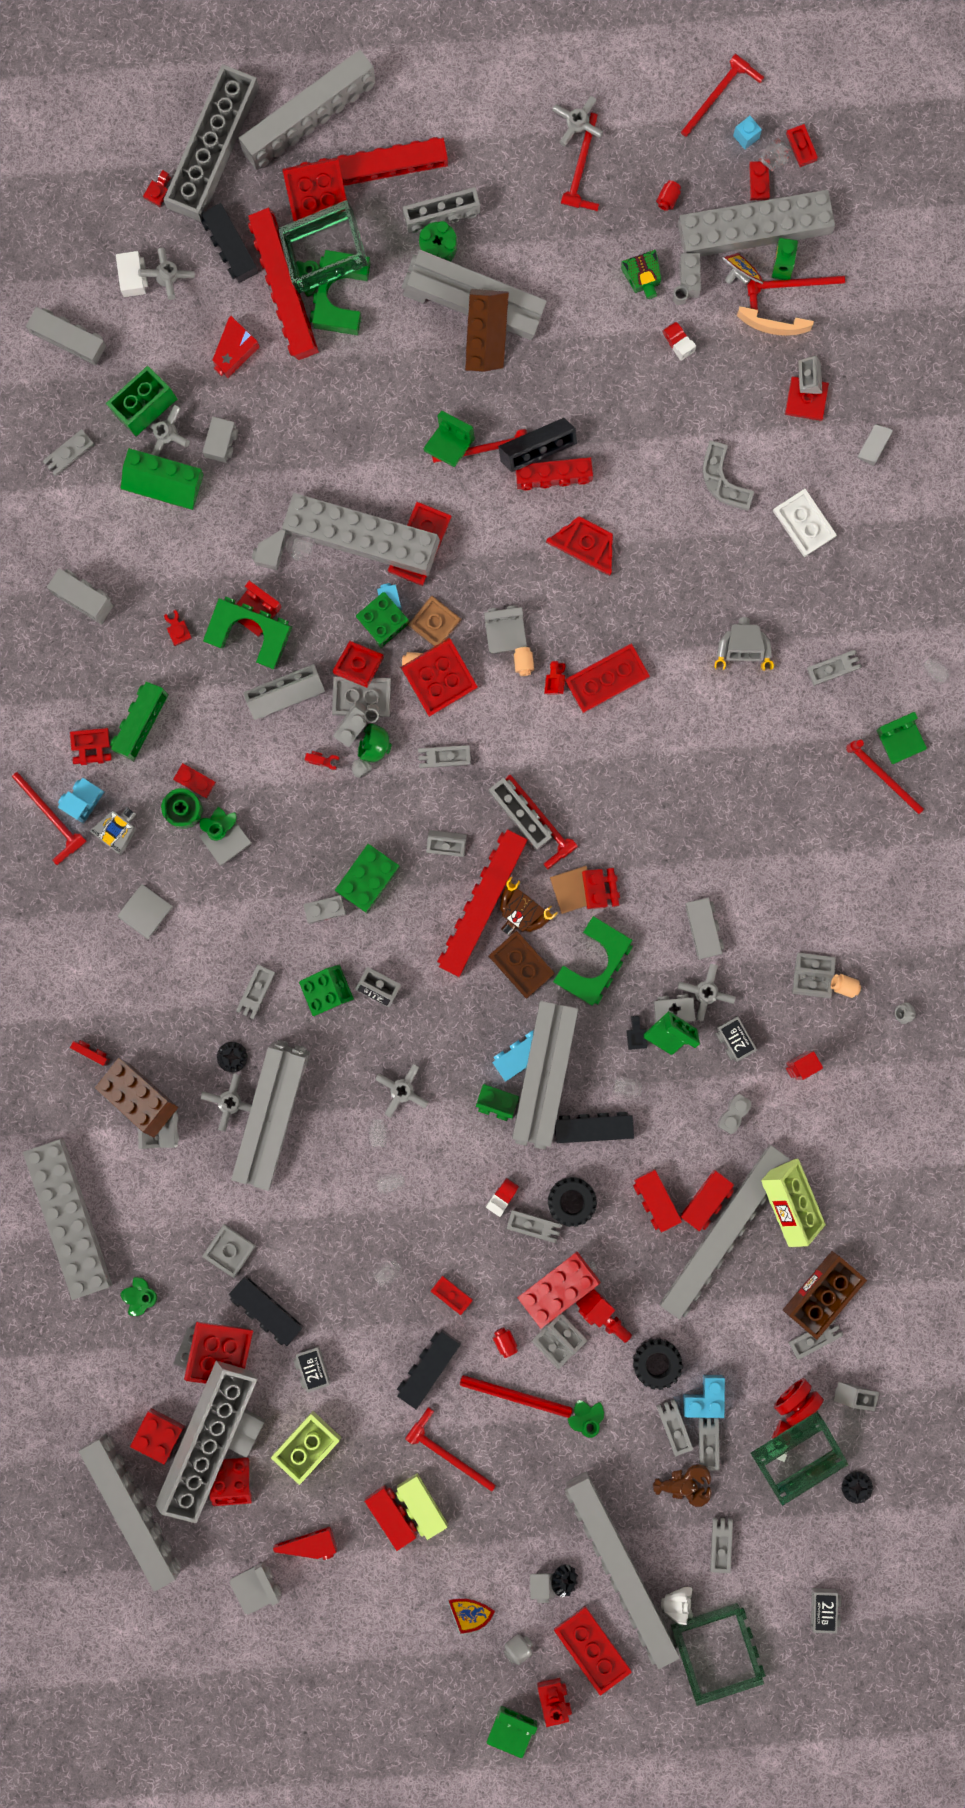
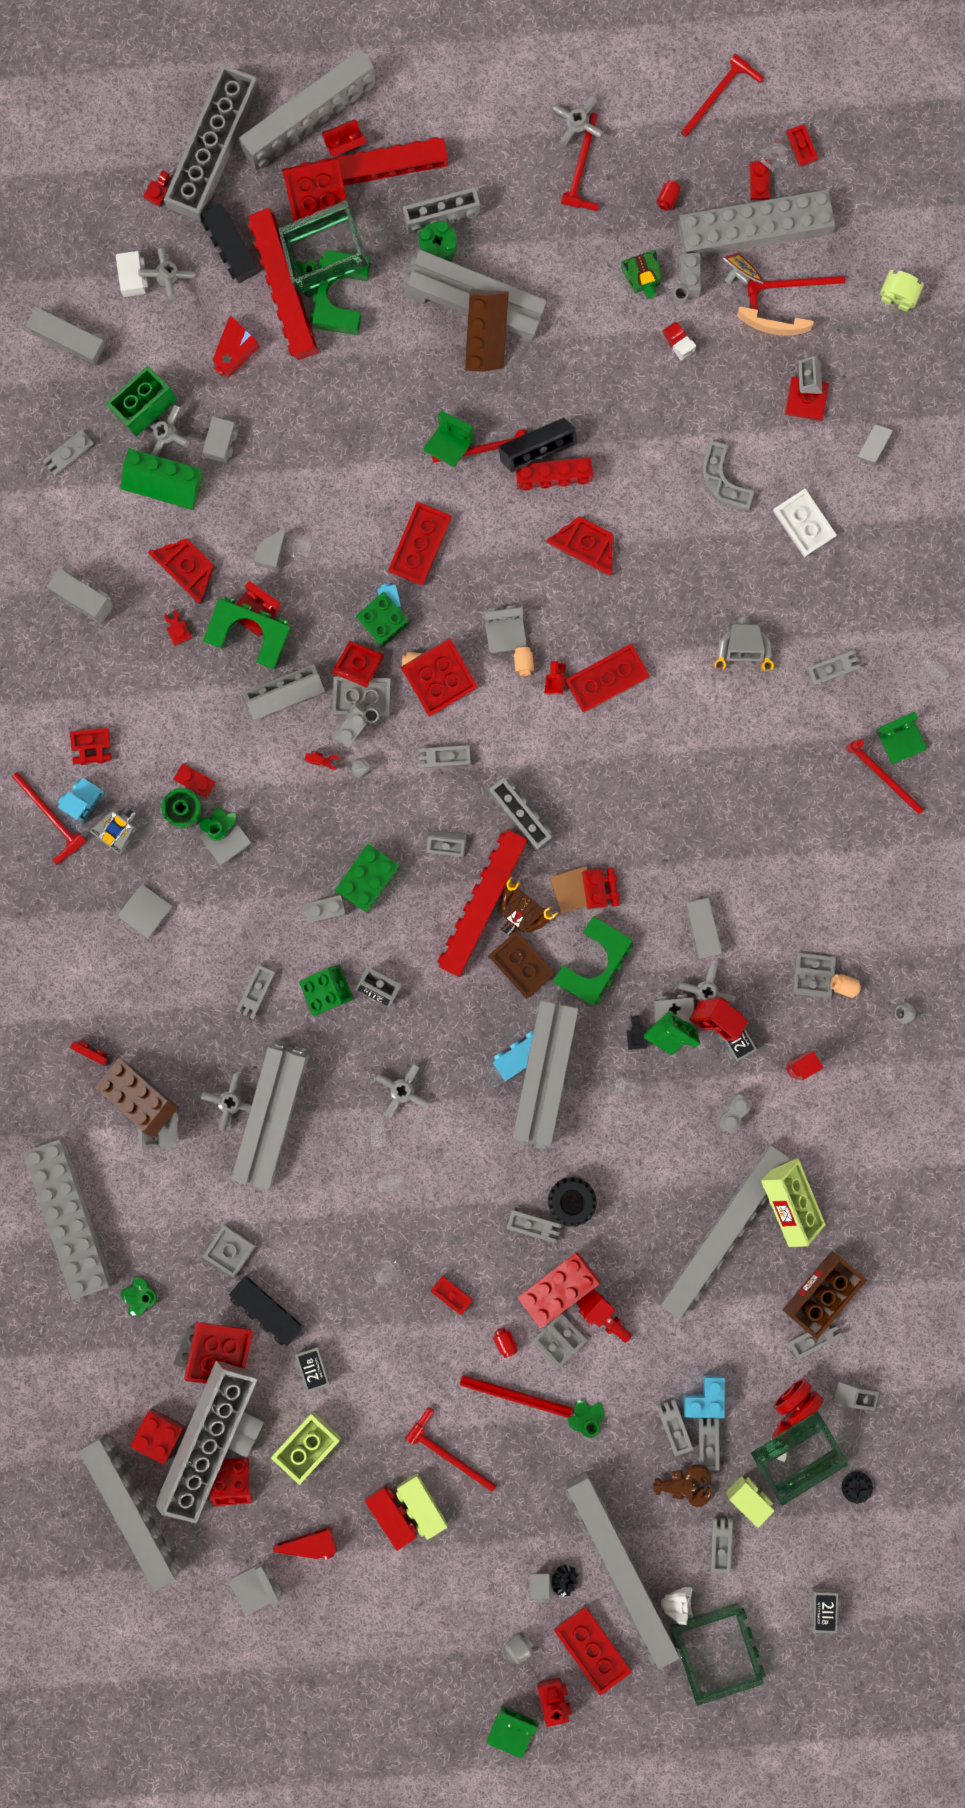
(139, 721): green slope -> none
(185, 566): none -> red wing
(239, 1051): black gear -> none
(343, 138): none -> red bracket
(361, 534): light grey brick -> none
(374, 744): green cylinder -> none
(428, 1369): black brick -> none
(434, 621): medium nougat tile -> none
(470, 1615): shield -> none
(497, 1101): green bracket -> none
(502, 1197): leg -> none
(565, 846): red bar -> none
(594, 1128): black brick -> none
(656, 1201): red brick -> none
(669, 1376): black tyre -> none
(707, 1201): red brick -> none
(720, 1017): none -> red brick
(747, 132): medium azure brick -> none
(749, 1501): none -> yellowish green brick
(784, 257): green torso -> none
(901, 290): none -> yellowish green brick

